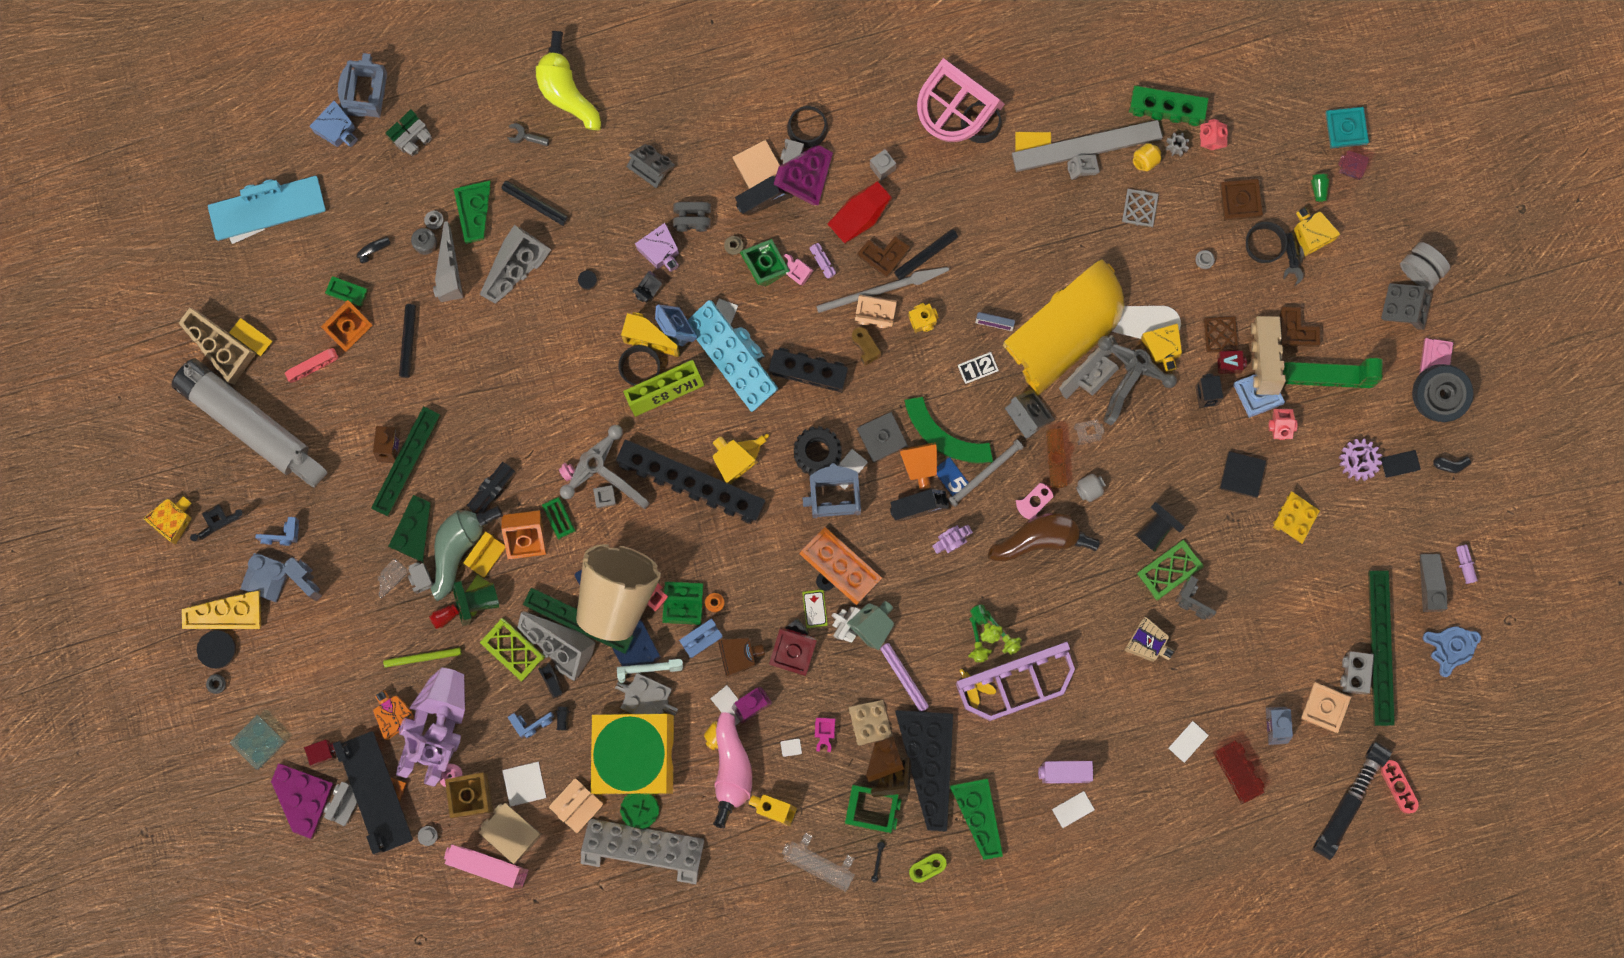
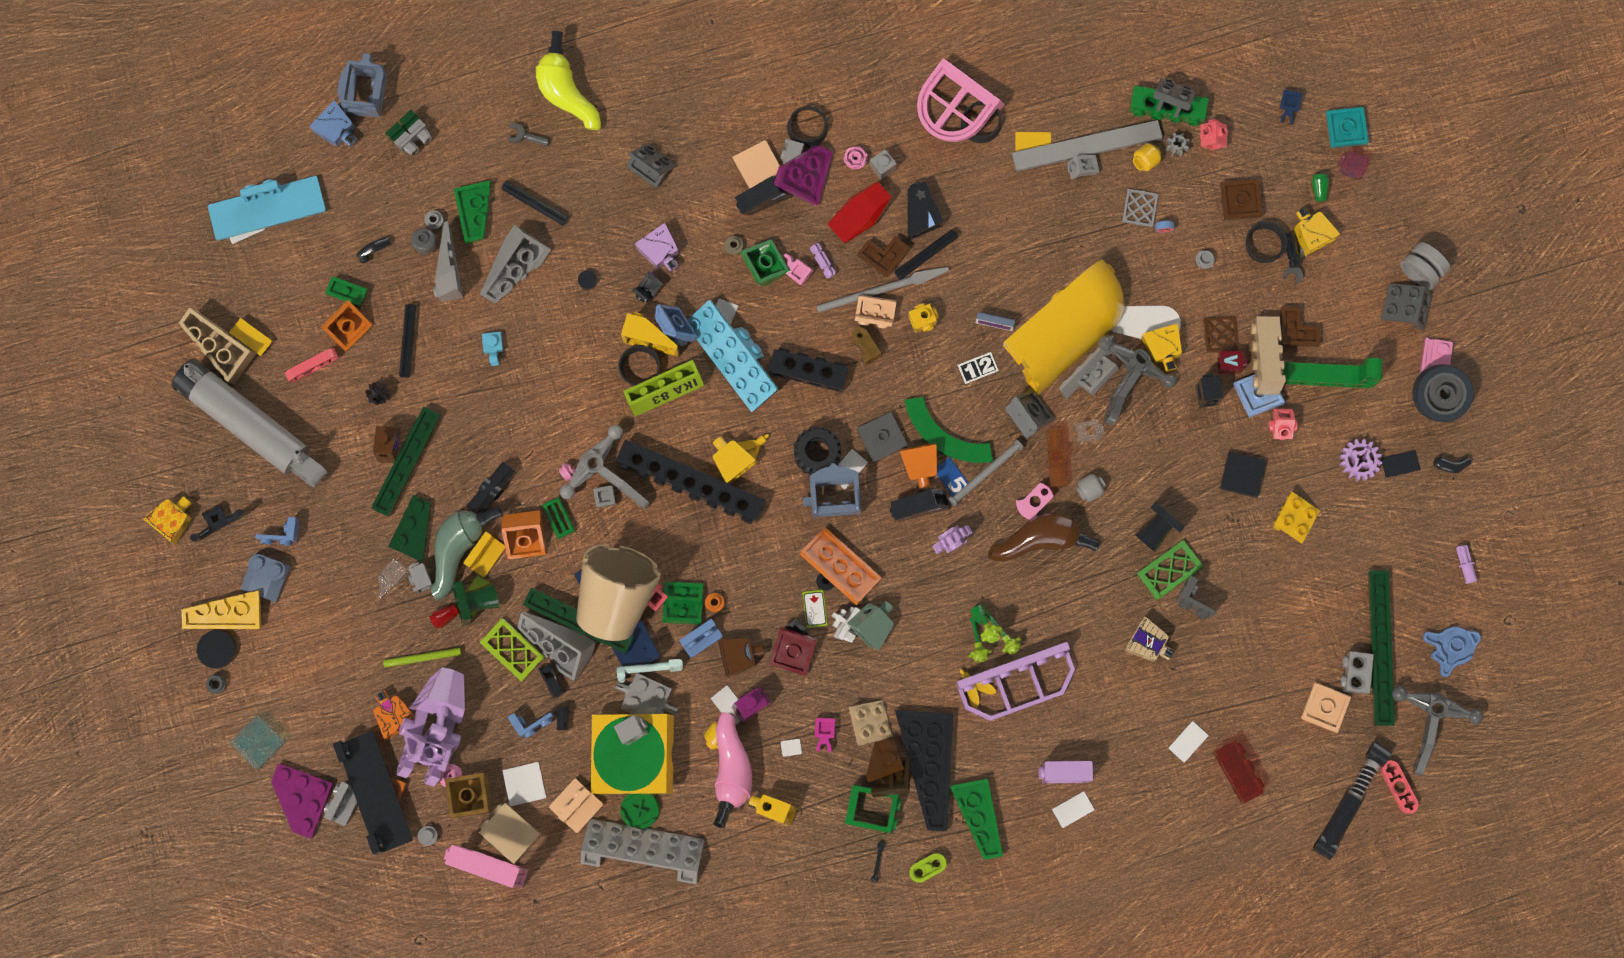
(302, 576): sand blue plate -> none
(320, 752): dark red brick -> none
(377, 393): none -> black gear
(492, 345): none -> medium azure plate
(631, 729): none -> light grey brick
(699, 223): dark grey brick -> none
(817, 865): clear brick -> none
(855, 152): none -> bright pink plate
(904, 677): lavender axle -> none
(921, 211): none -> black slope
(1164, 226): none -> medium blue tile
(1174, 94): none -> dark grey plate
(1279, 725): sand blue torso -> none
(1290, 103): none -> dark blue plate
(1432, 583): dark grey slope -> none
(1448, 709): none -> dark grey piece

